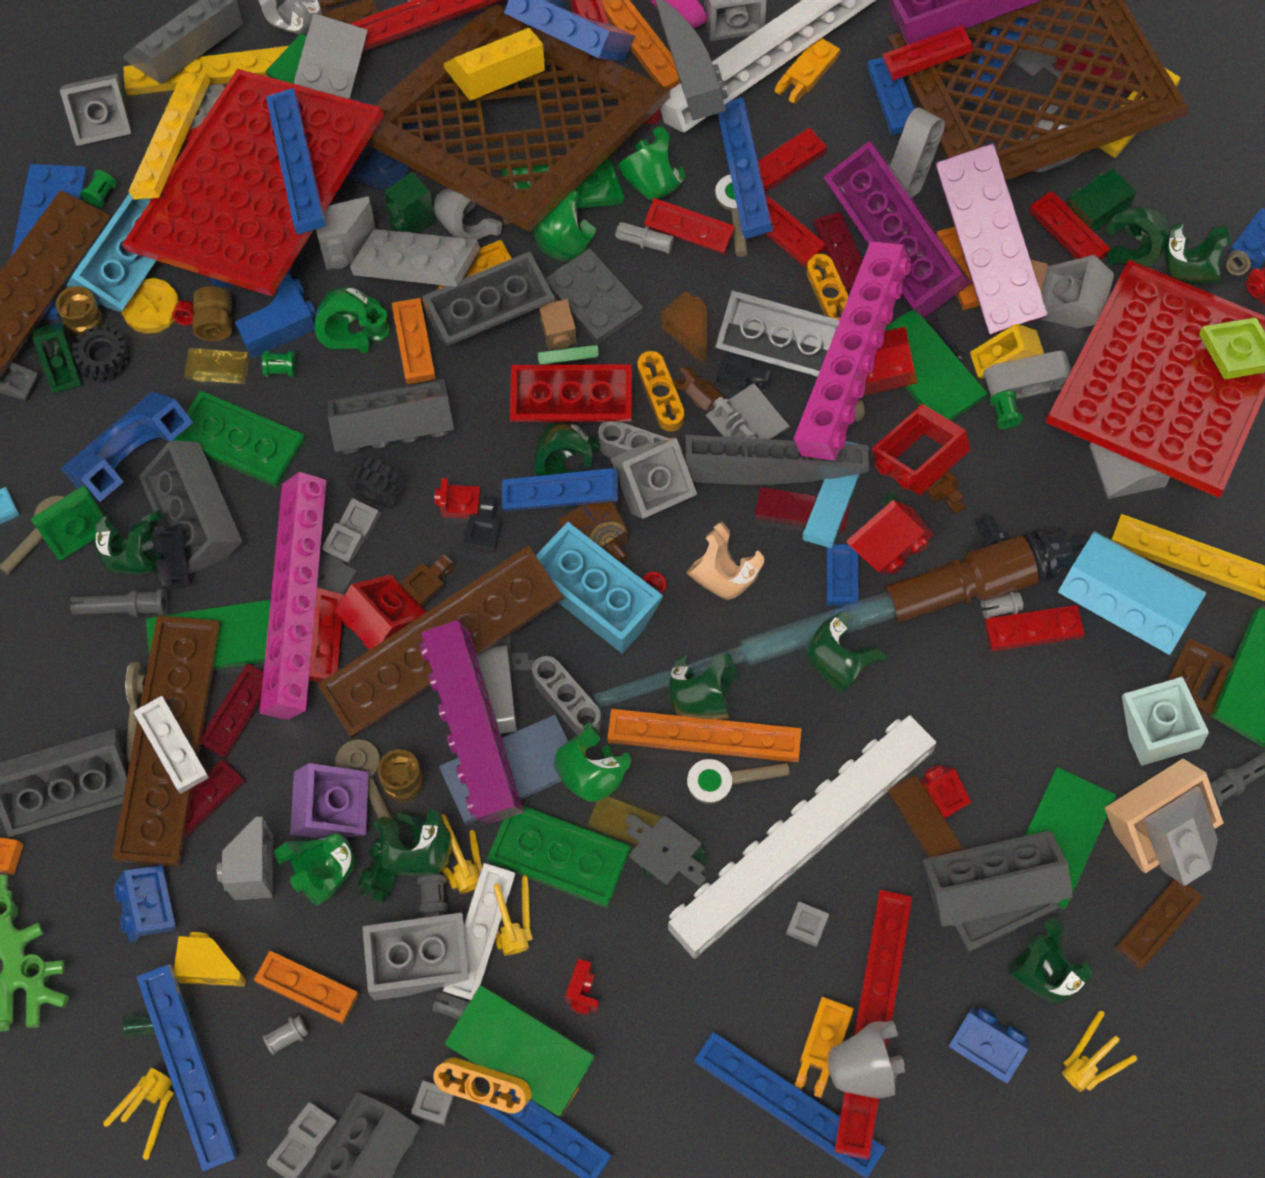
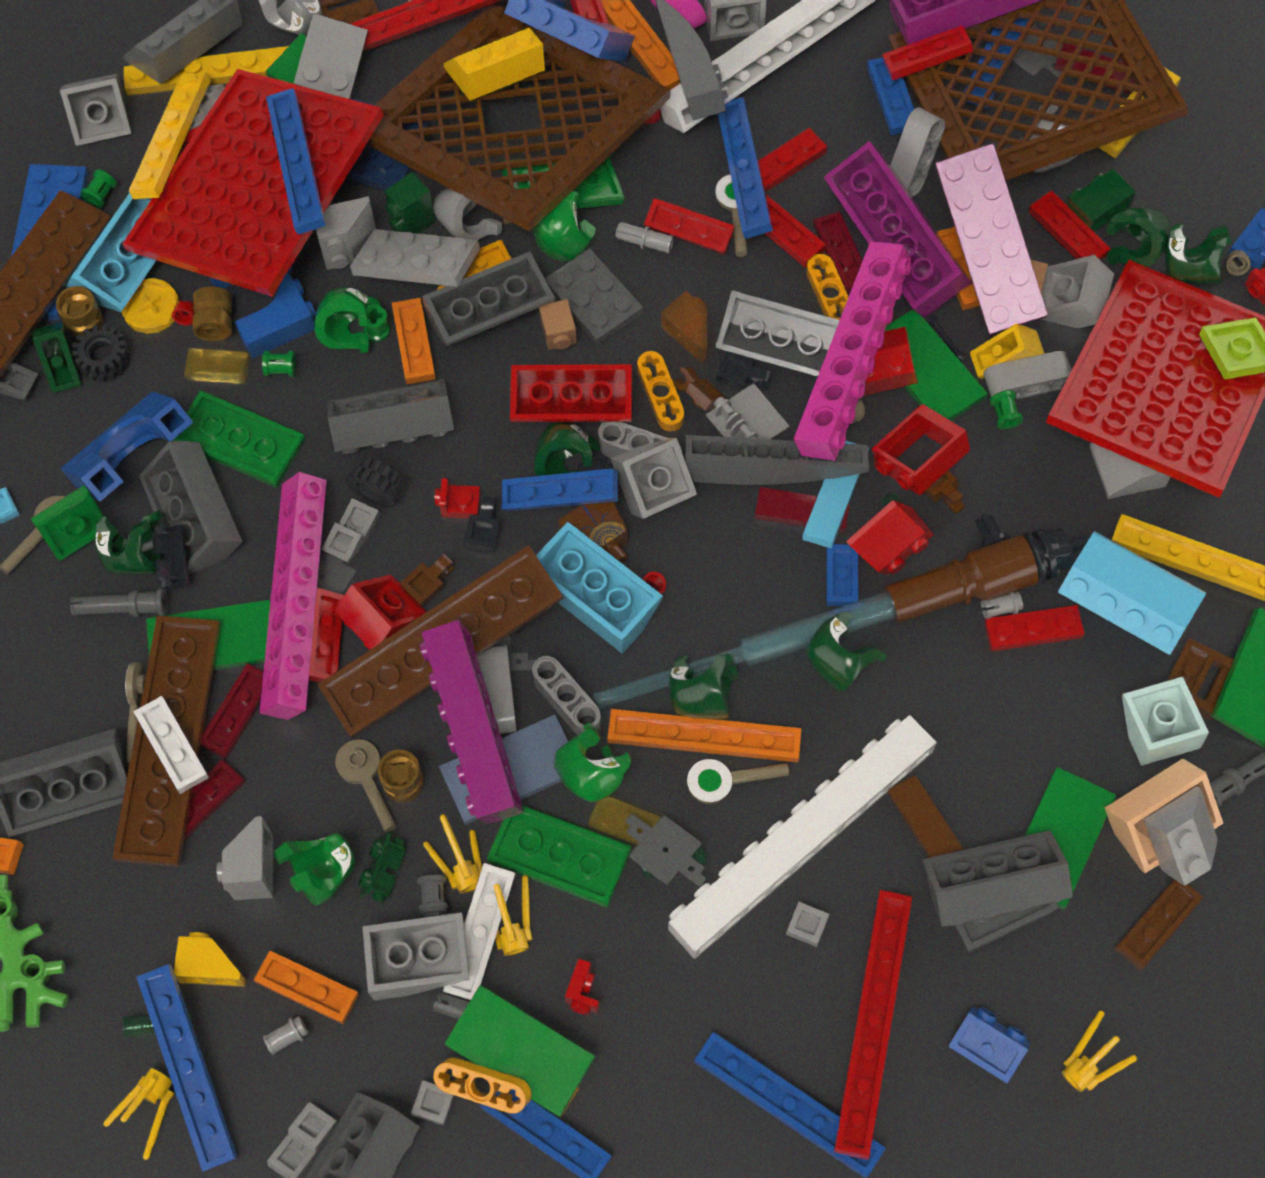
(144, 902): blue bracket -> none
(329, 801): medium lavender slope -> none
(429, 850): dark green piece -> none
(567, 354): tile -> none
(650, 169): green piece -> none
(719, 572): light nougat piece -> none
(808, 69): light orange hinge -> none
(826, 1032): light orange hinge -> none
(863, 1063): light grey piece -> none
(945, 789): red bracket -> none
(1046, 969): dark green piece -> none

